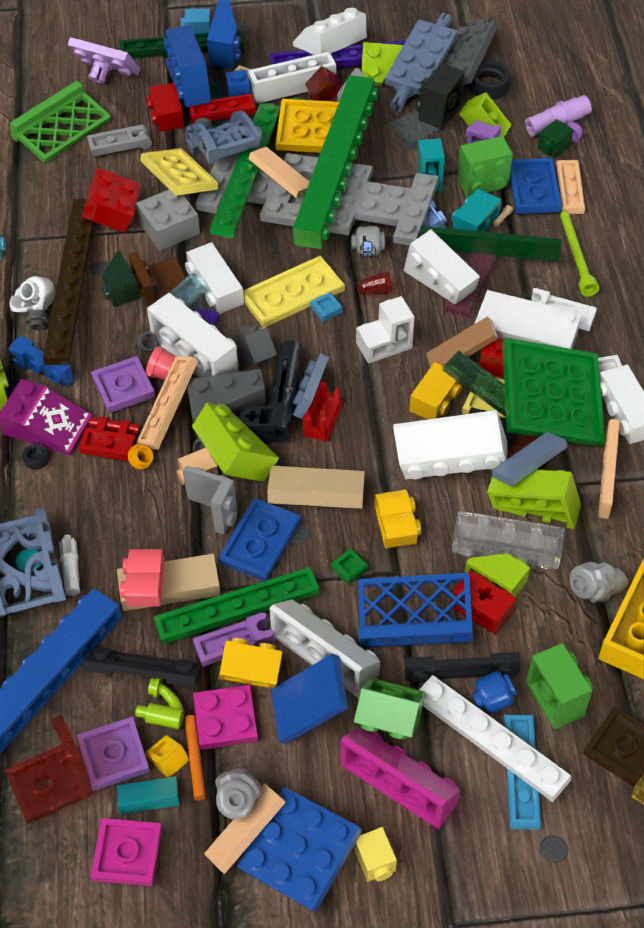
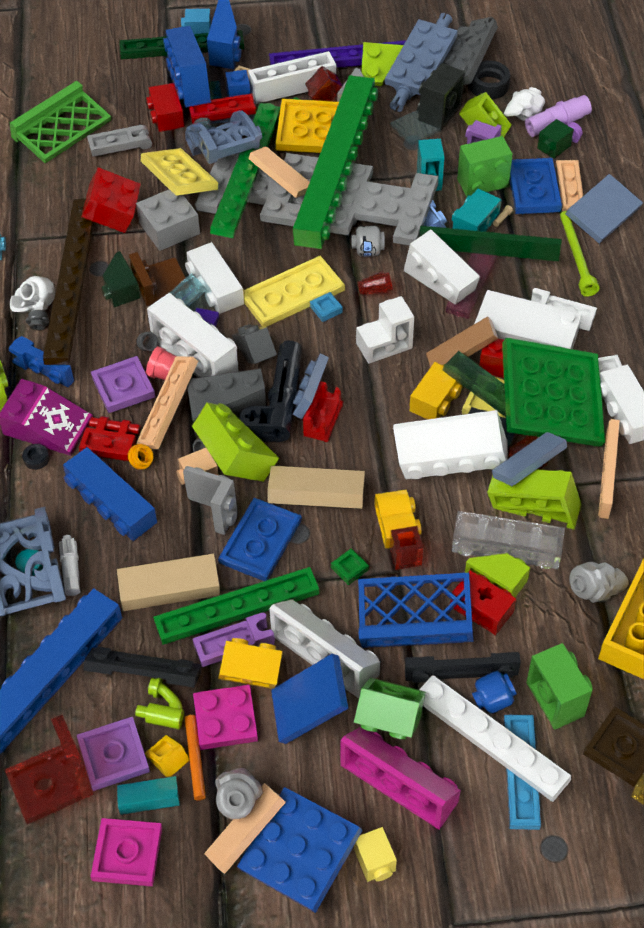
(103, 60): lavender plate -> none
(110, 494): none -> blue brick
(143, 577): coral brick -> none
(333, 33): white slope -> none
(406, 547): none -> clear red brick
(525, 103): none -> white head
(604, 208): none -> sand blue tile

